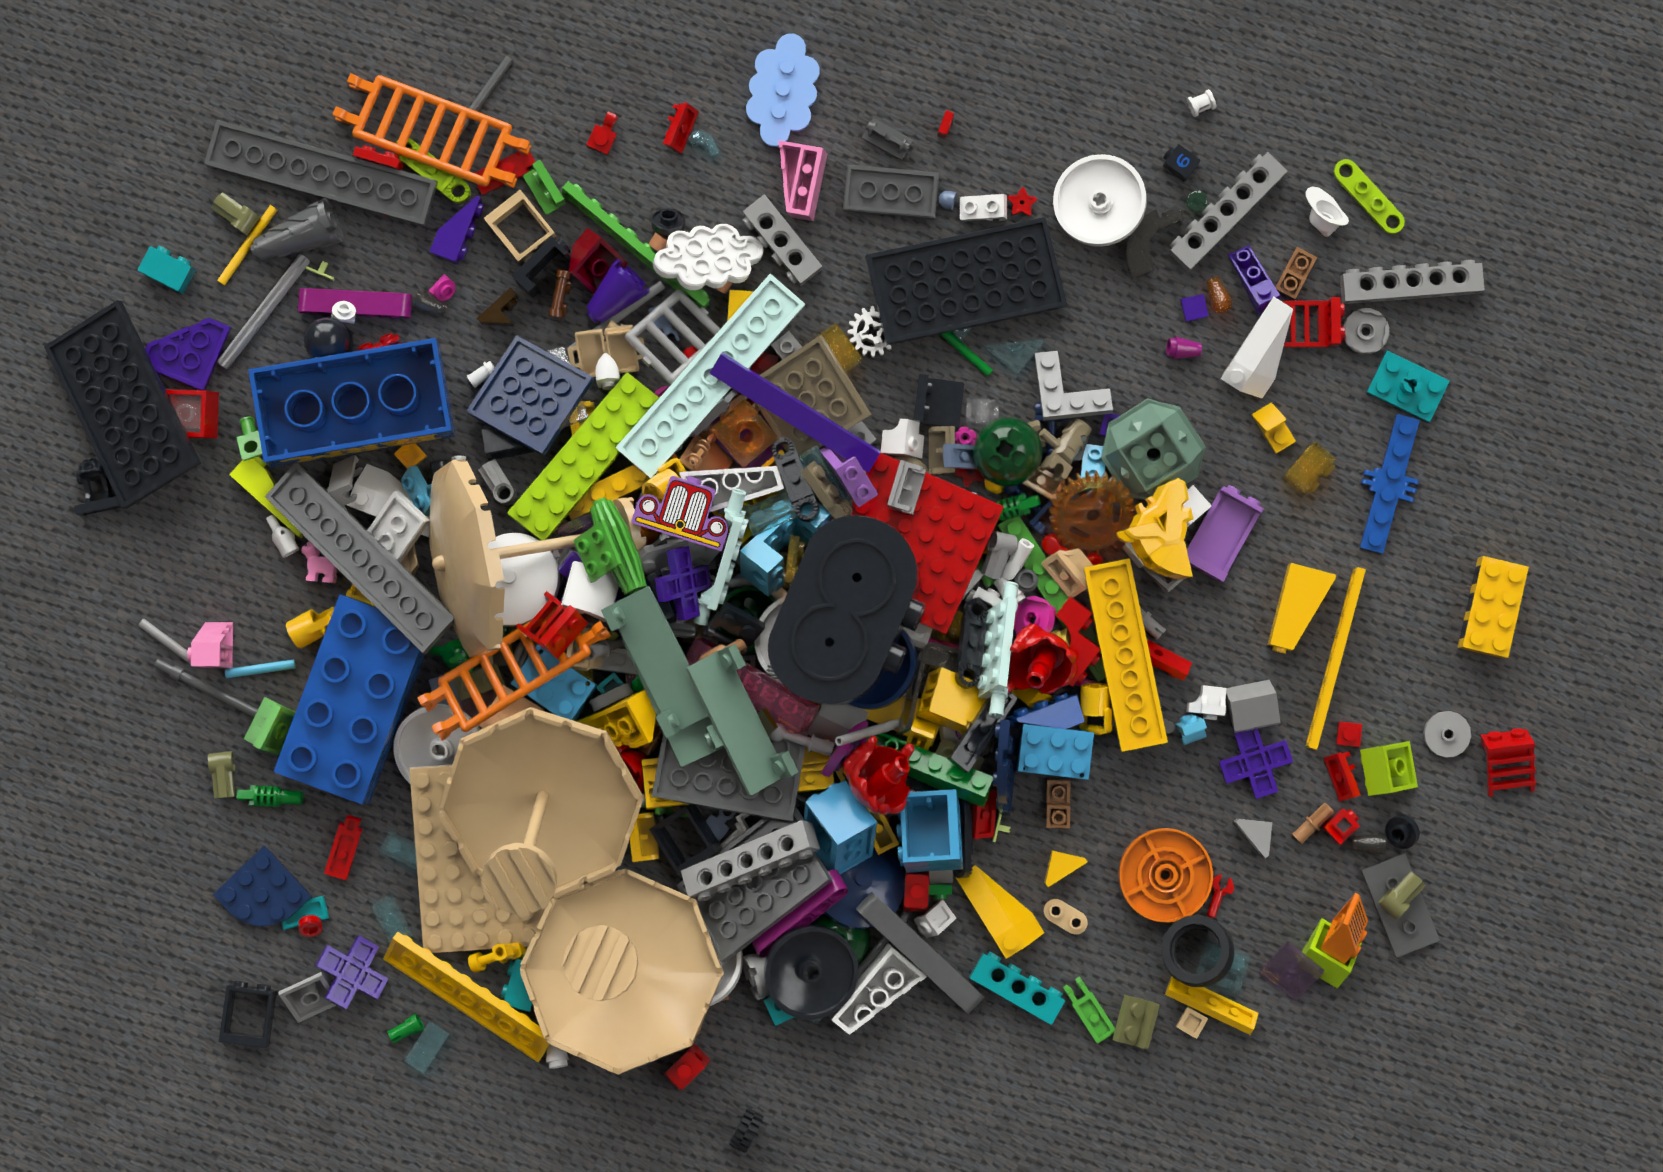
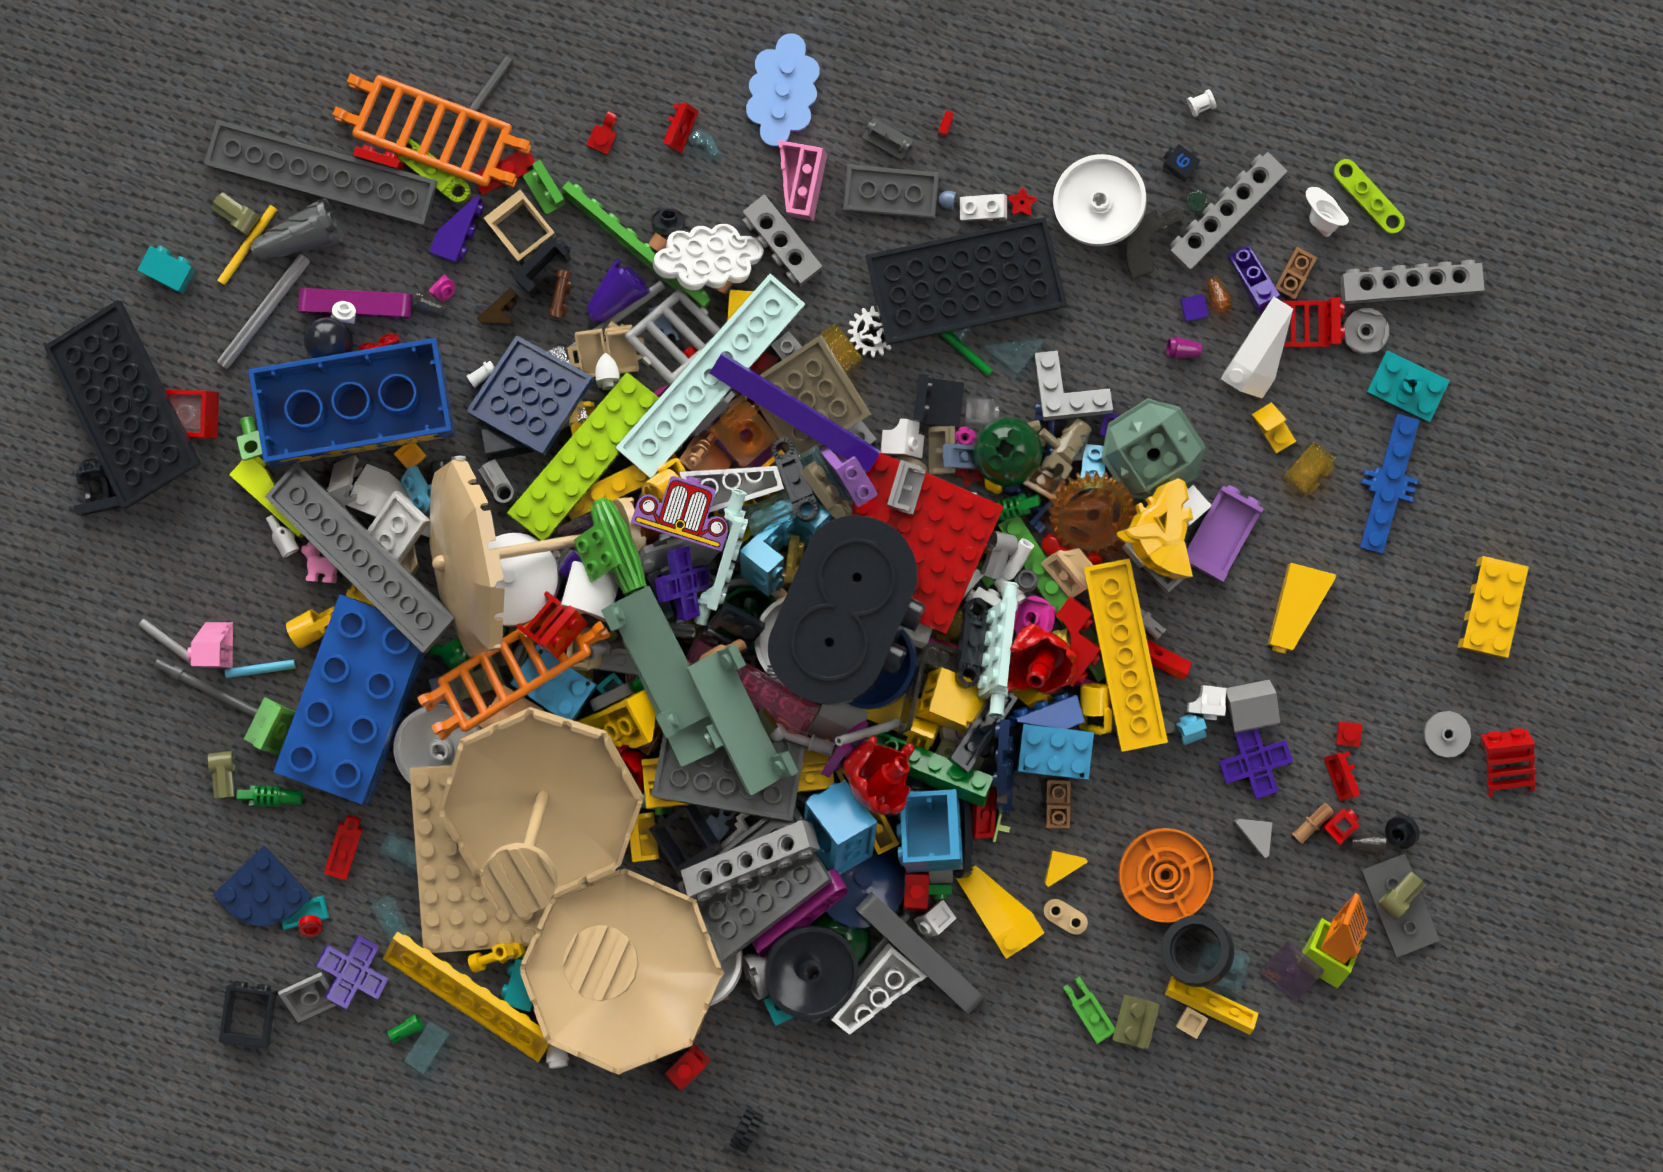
(190, 352): dark purple plate -> none
(321, 270): yellowish green piece -> none
(592, 259): dark red slope -> none
(1046, 1011): teal brick -> none
(1218, 895): red bar -> none
(1335, 658): yellow tile -> none
(1388, 768): lime slope -> none

